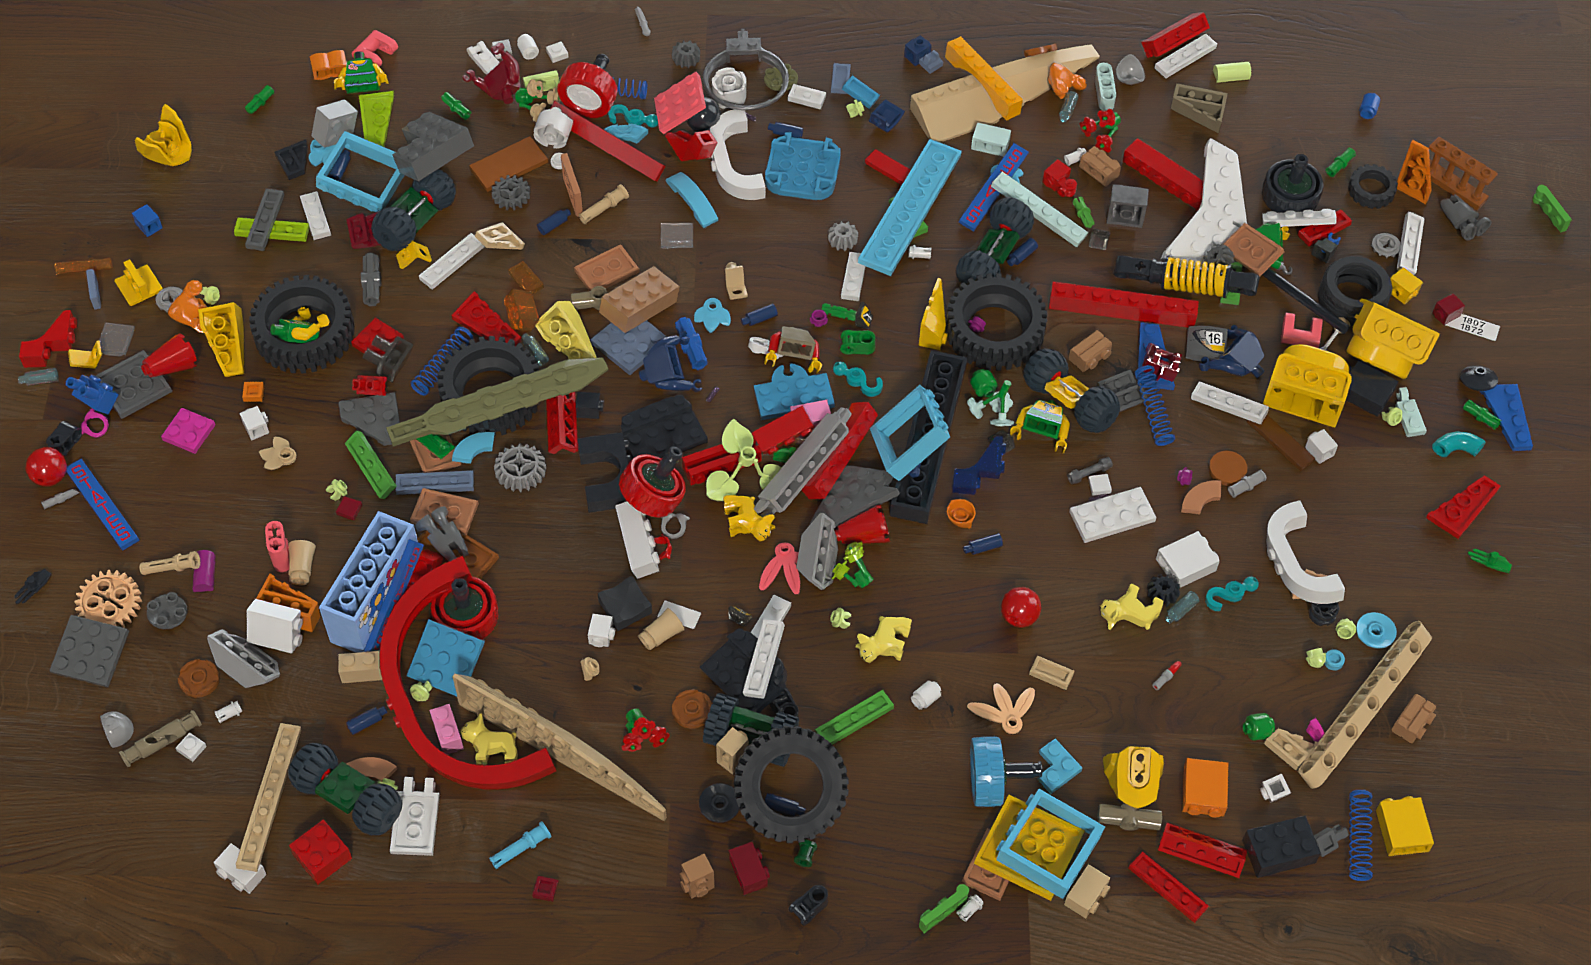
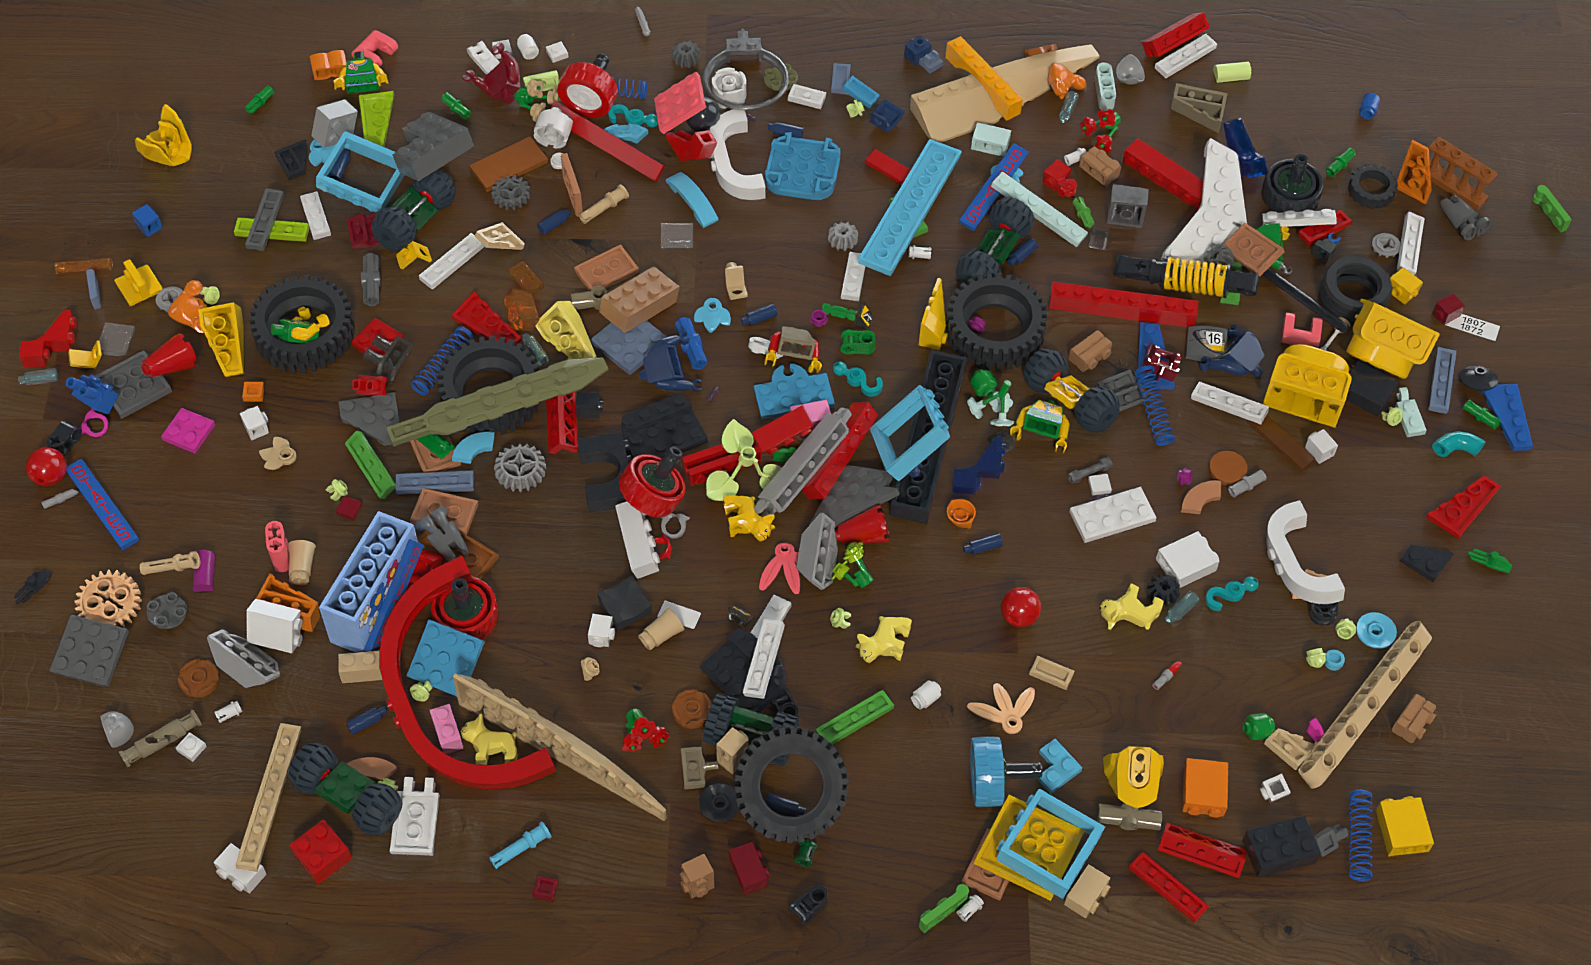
(695, 767): none -> dark tan plate
(1238, 140): none -> clear blue arch
(1426, 561): none -> black wing
(1442, 380): none -> sand blue plate

